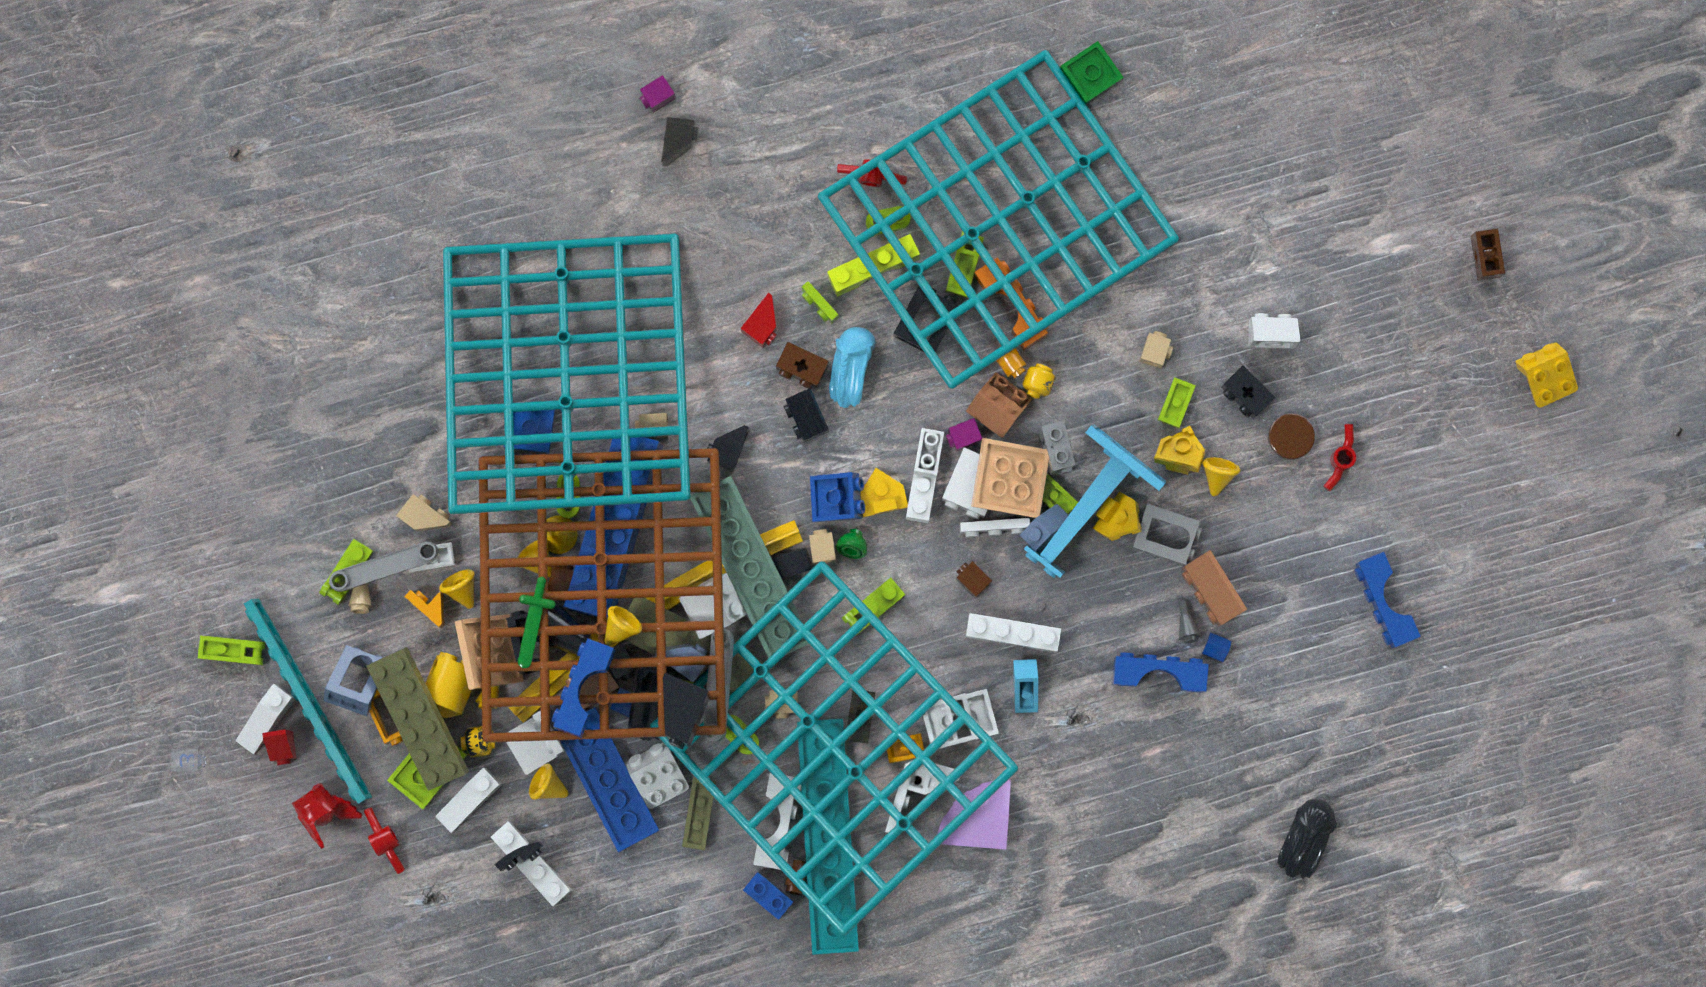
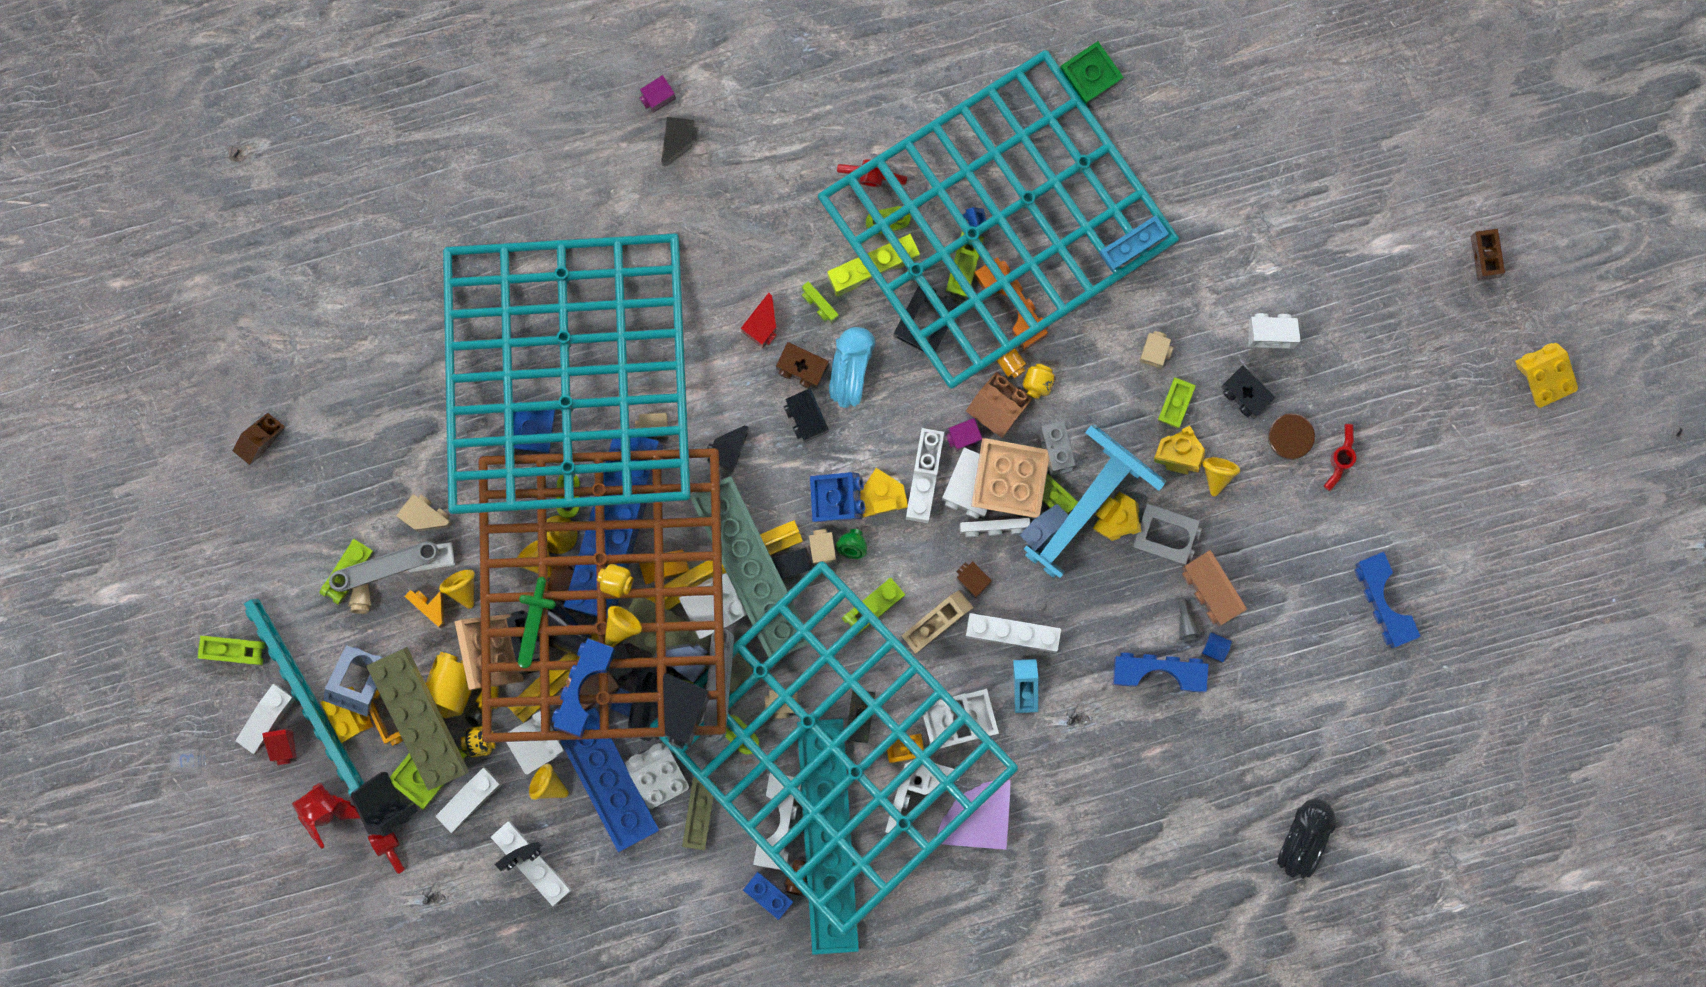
(258, 438): none -> reddish brown slope
(346, 722): none -> yellow bracket
(380, 805): none -> black bracket
(474, 717): none -> pearl dark grey hinge
(615, 580): none -> yellow head
(670, 569): none -> light orange slope
(937, 621): none -> tan slope
(975, 216): none -> blue tile
(1133, 243): none -> dark azure plate

